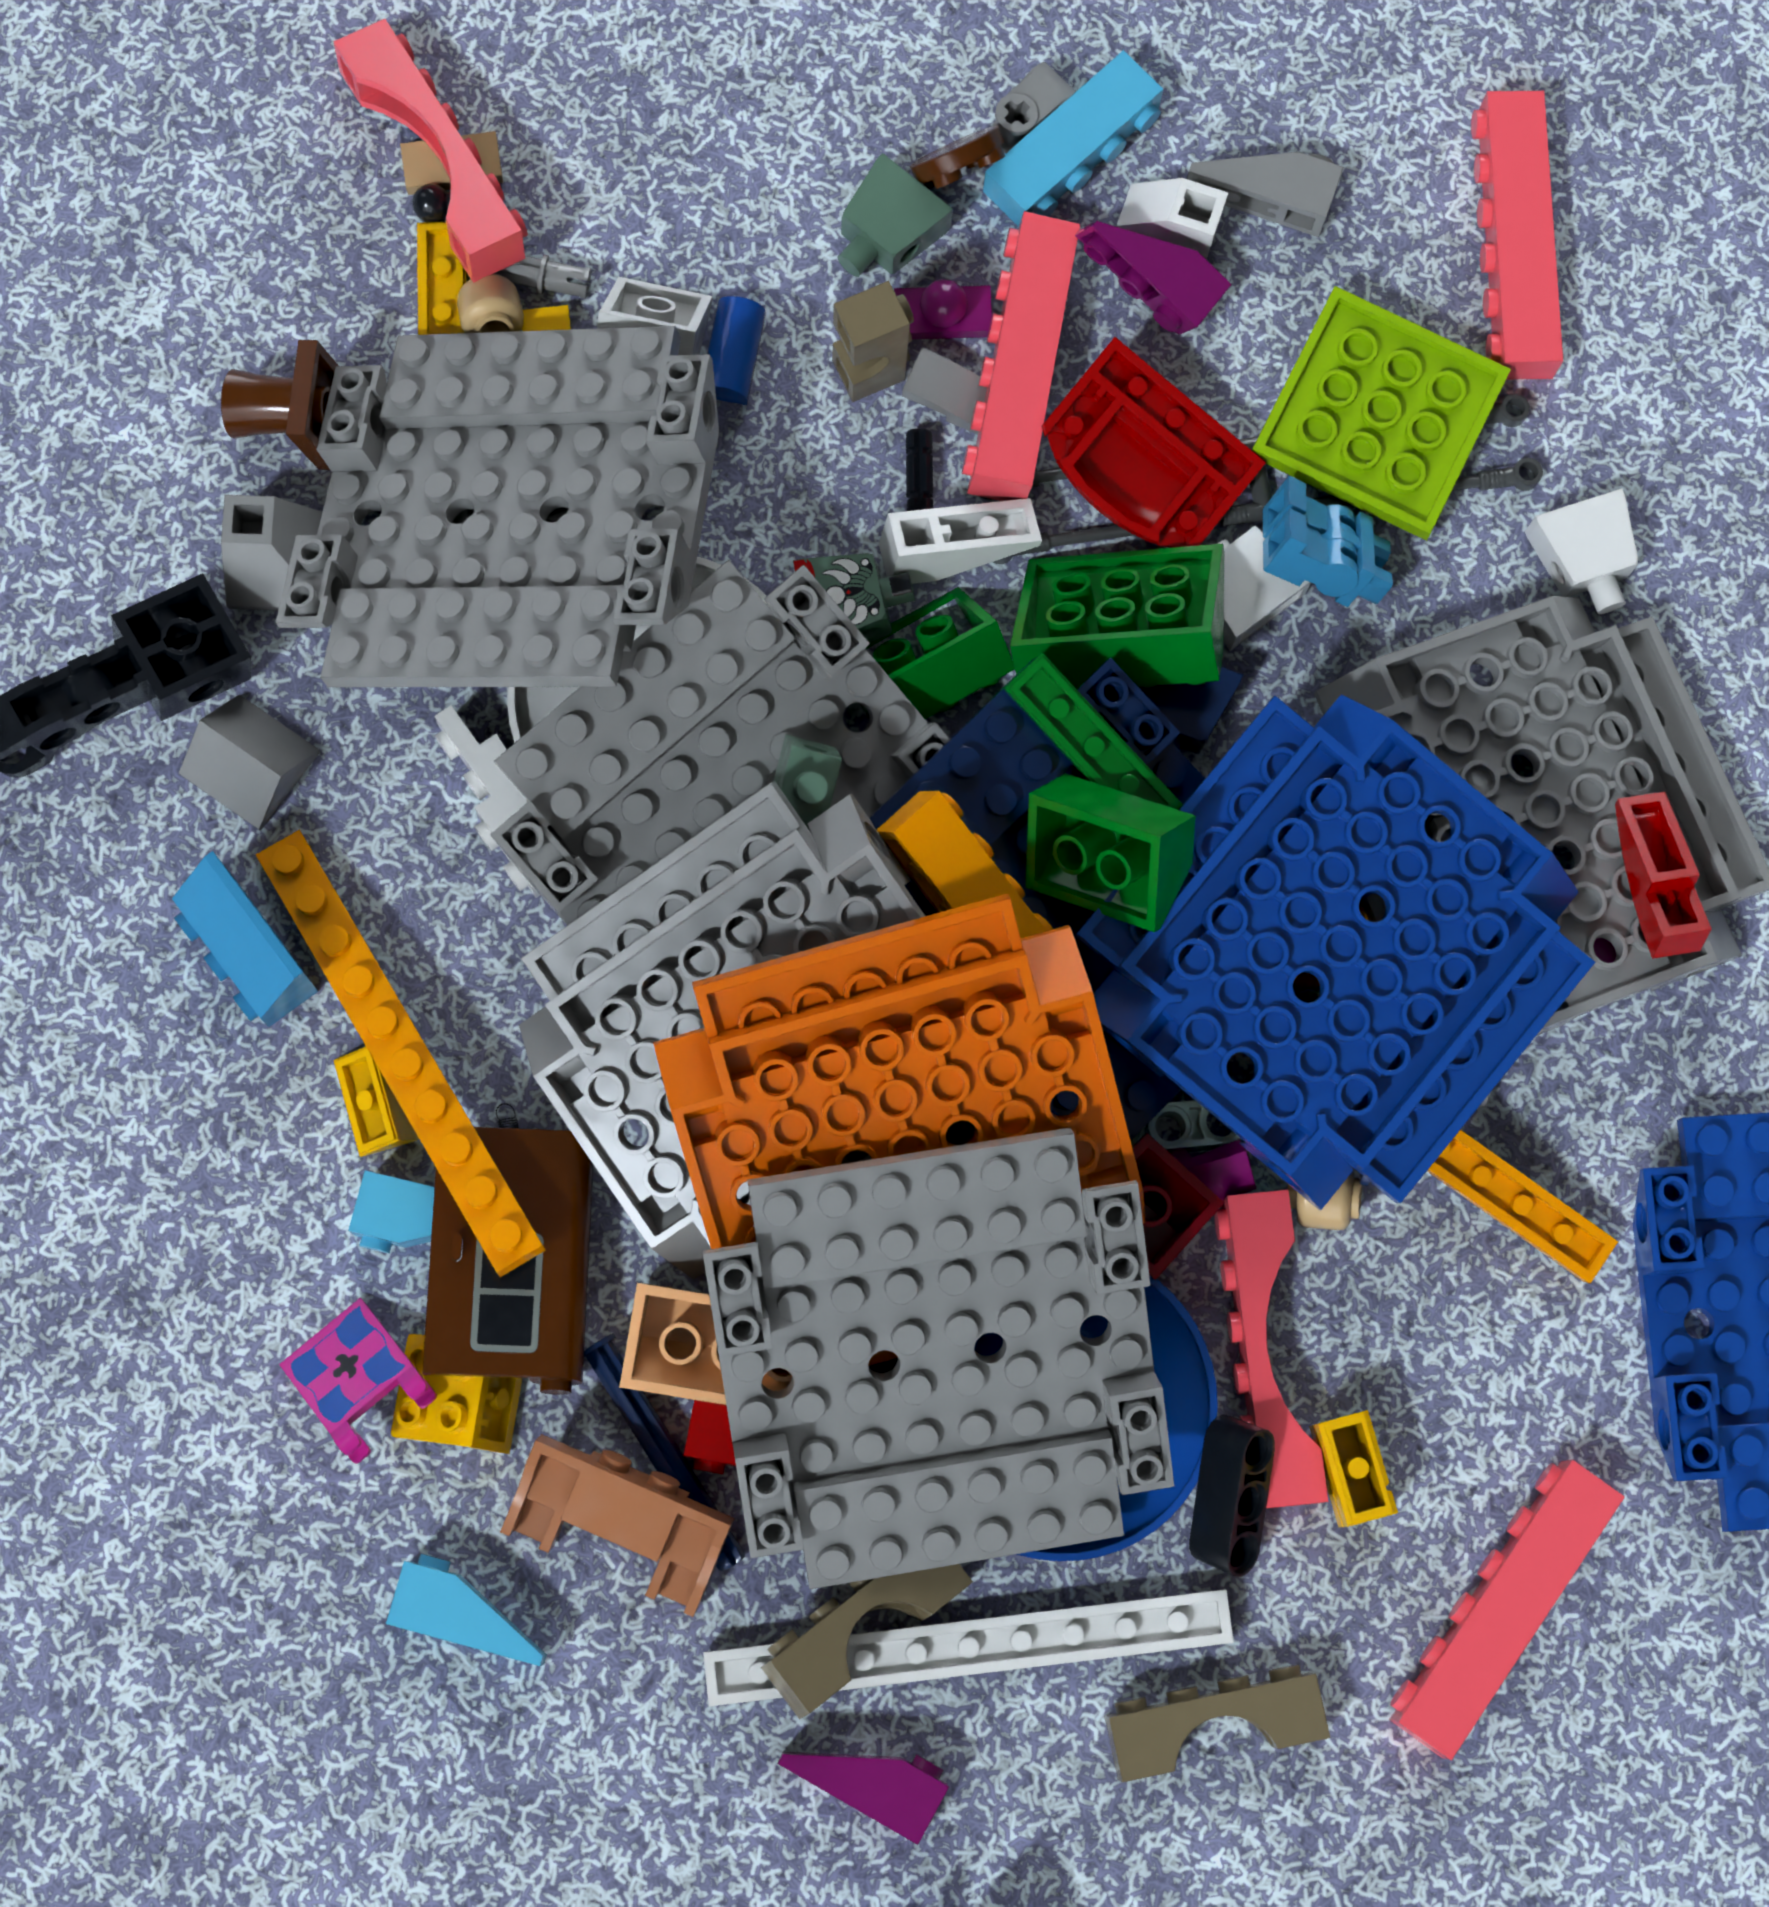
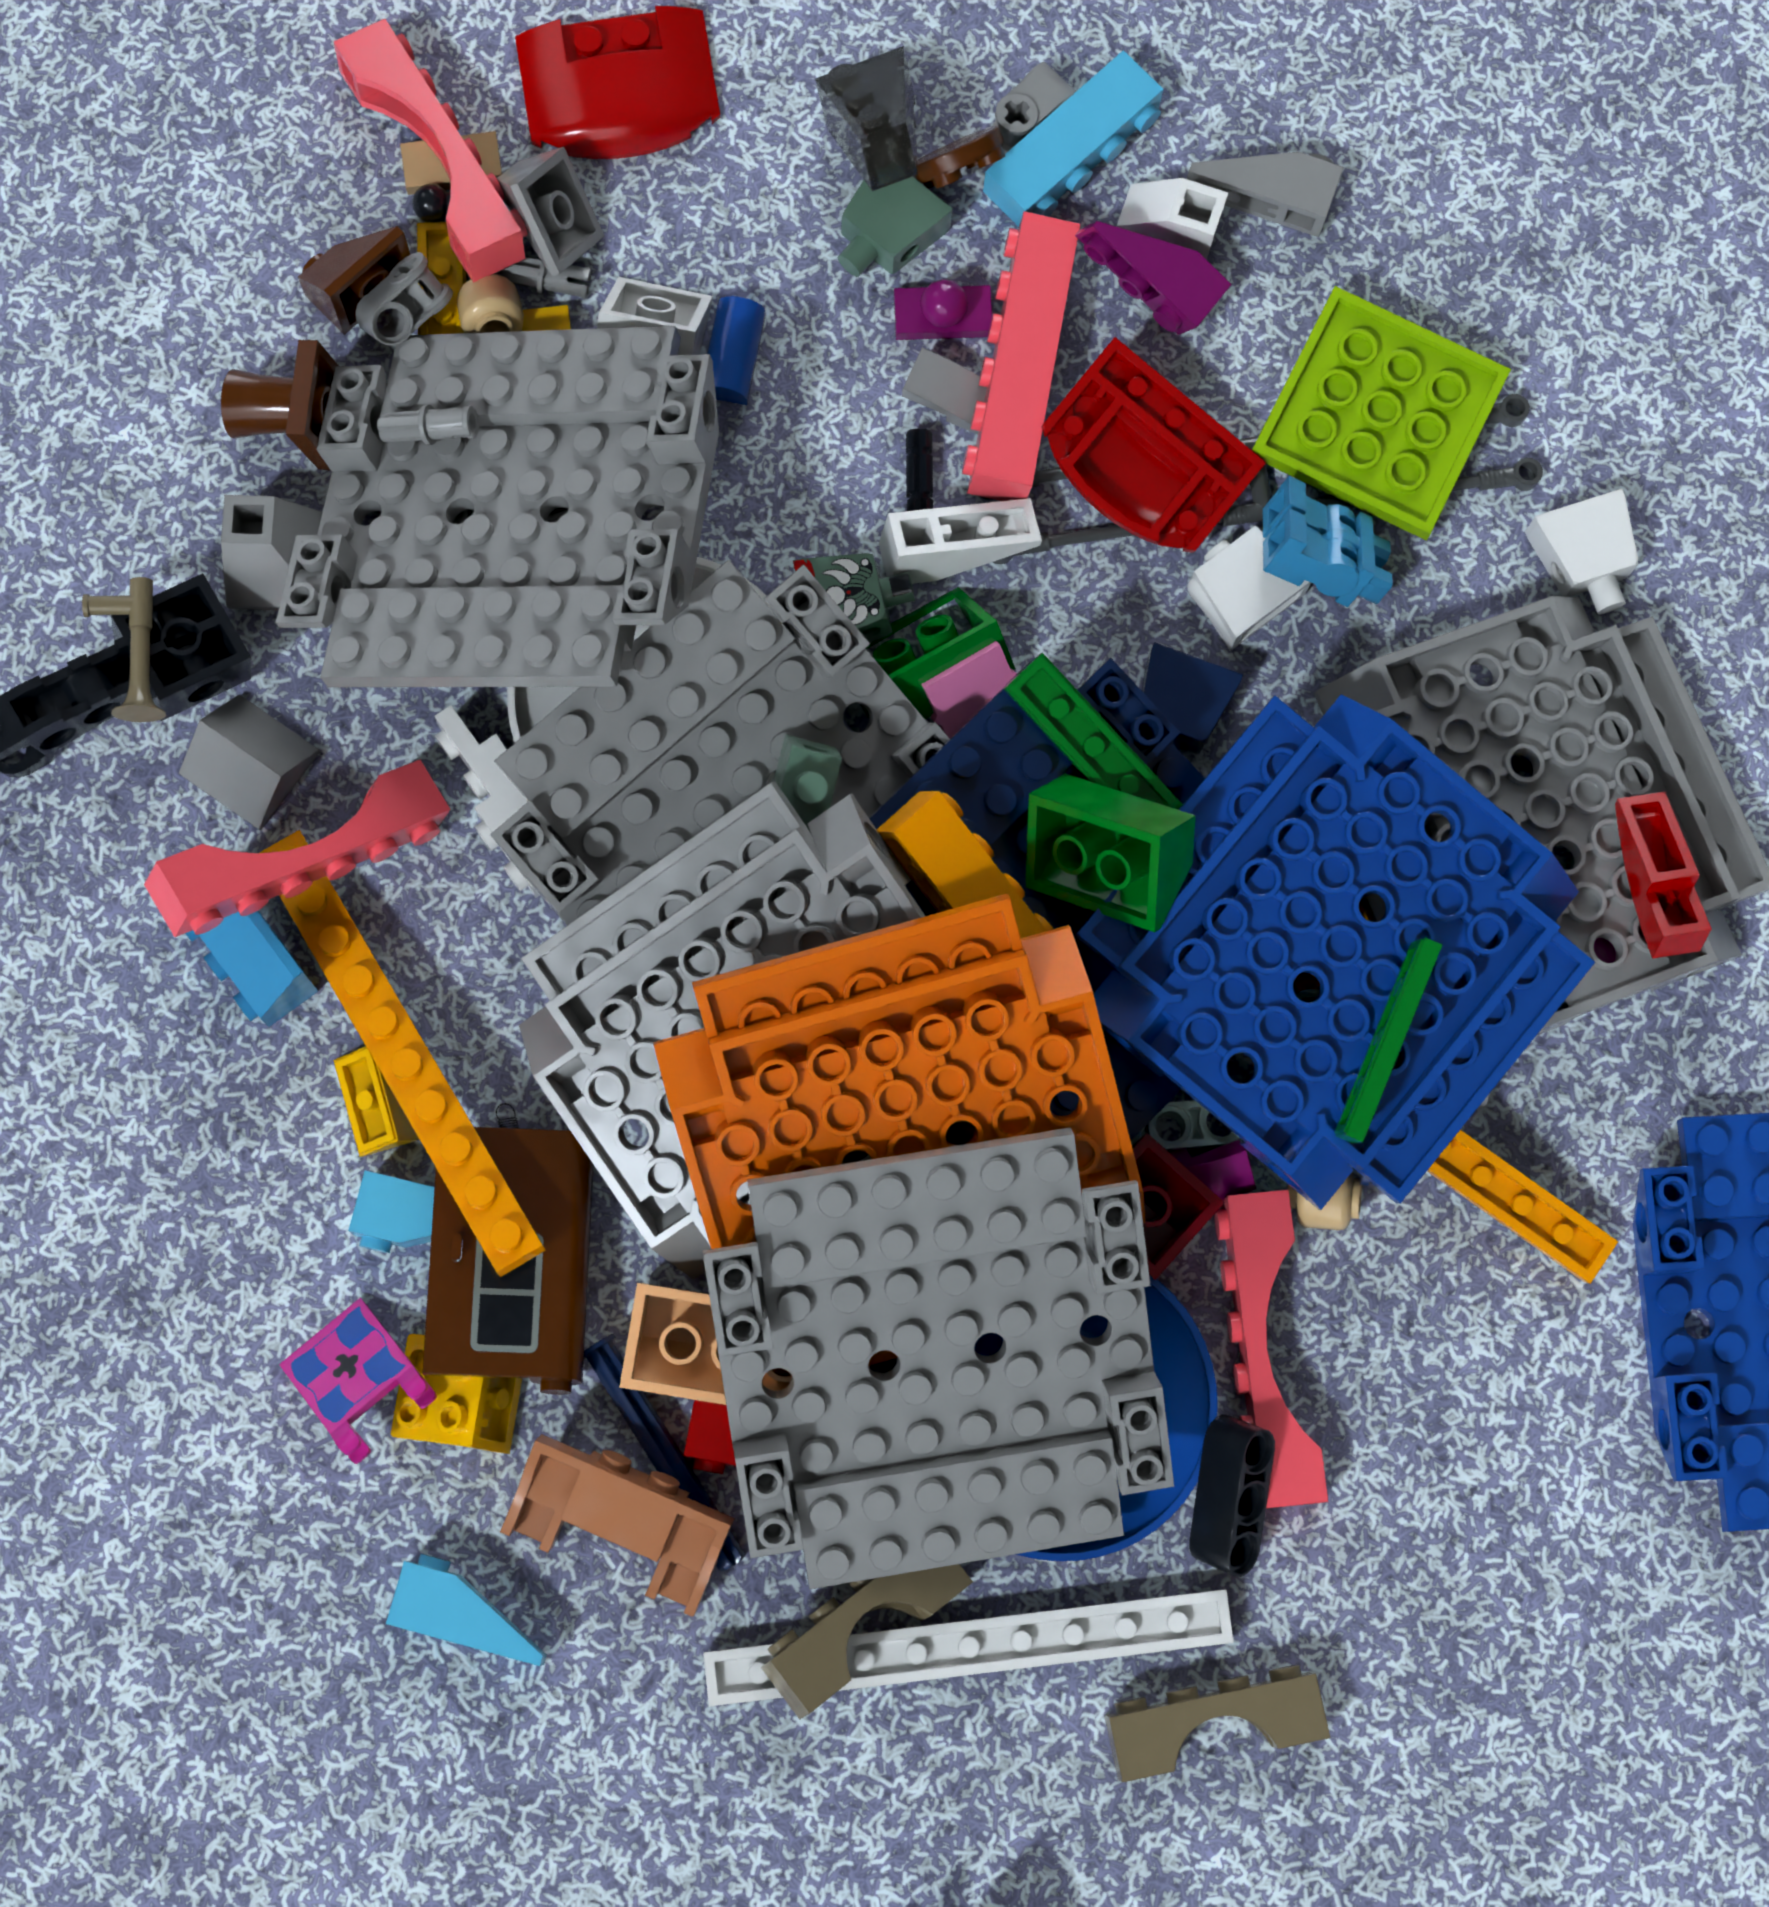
(139, 606): none -> dark tan piece
(211, 883): none -> coral arch
(349, 272): none -> reddish brown slope
(406, 298): none -> light grey piece
(428, 424): none -> light grey axle
(552, 207): none -> light grey slope
(618, 82): none -> red slope
(872, 340): dark tan arch -> none
(873, 116): none -> clear smoke wedge
(881, 1787): magenta slope -> none
(967, 687): none -> bright pink piece
(1142, 608): green slope -> none
(1354, 1469): yellow brick -> none
(1387, 1040): none -> green tile
(1506, 1607): coral brick -> none
(1518, 234): coral brick -> none

